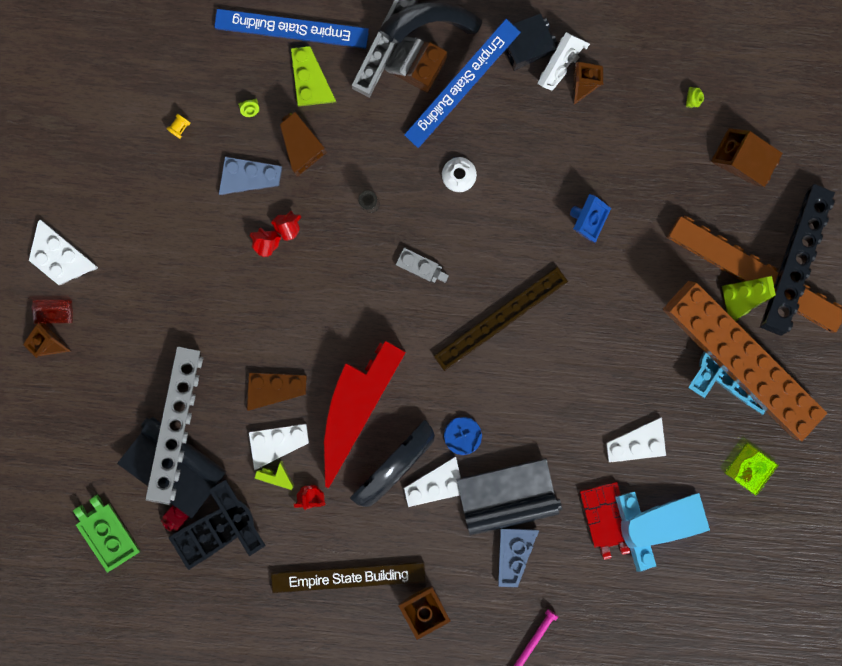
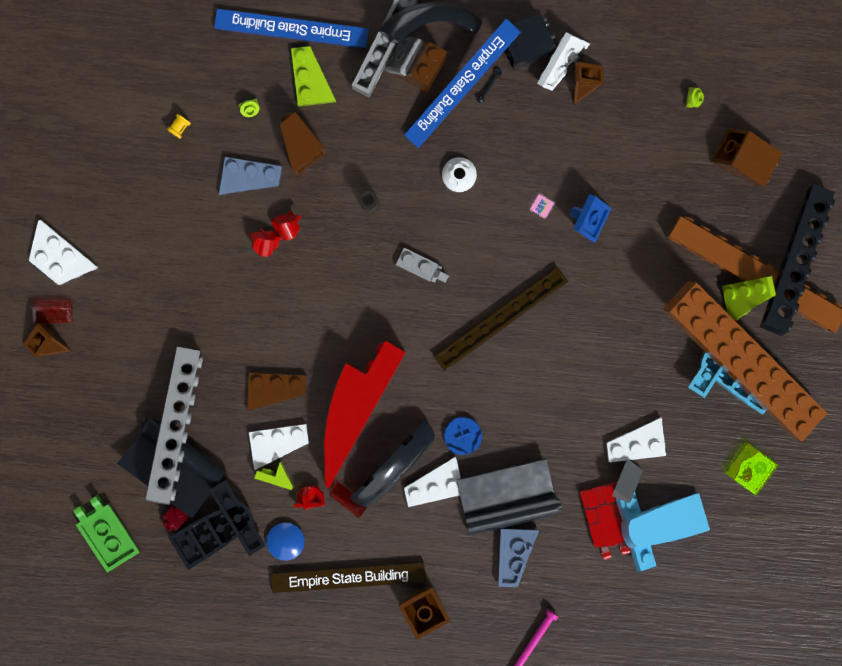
(285, 541): none -> blue dish
(342, 496): none -> clear red slope
(497, 73): none -> black hinge
(542, 206): none -> clear tile
(627, 482): none -> dark grey slope

